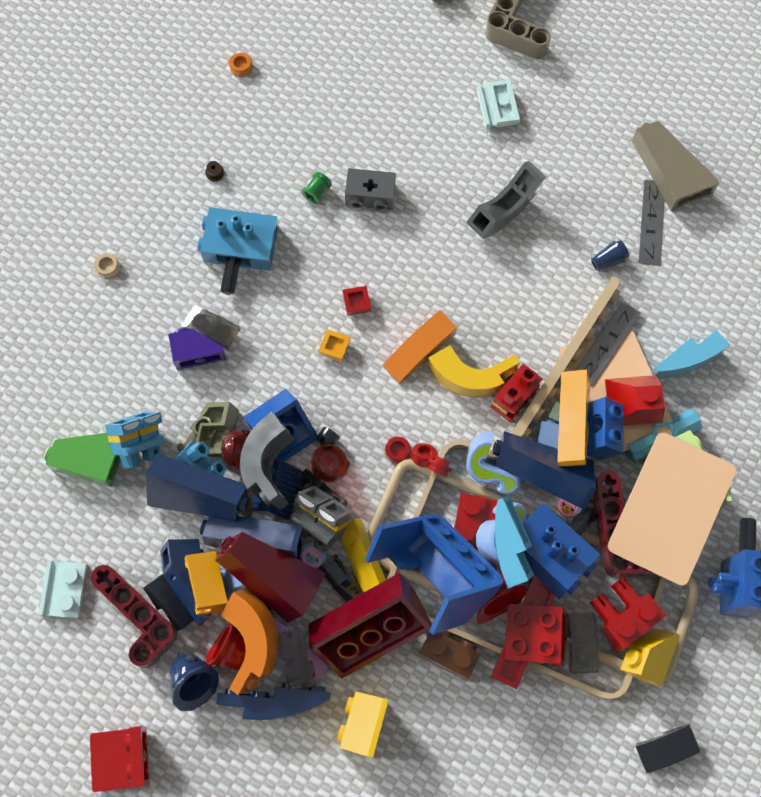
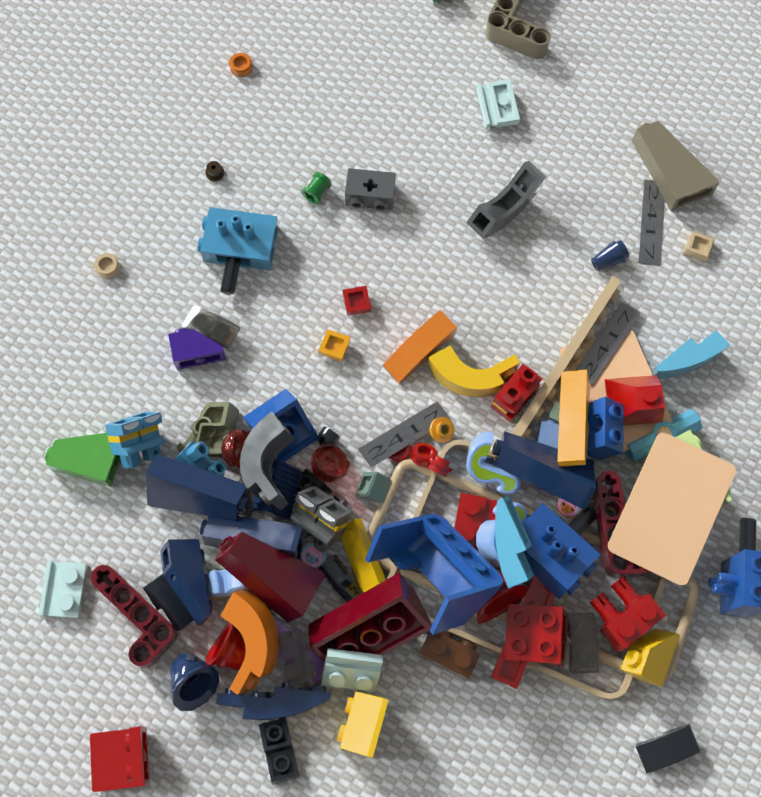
(206, 583): light orange hinge -> none
(279, 751): none -> black slope
(351, 670): none -> light aqua plate
(373, 487): none -> sand green slope
(401, 435): none -> flat silver sticker
(435, 429): none -> light orange plate
(698, 246): none -> tan tile

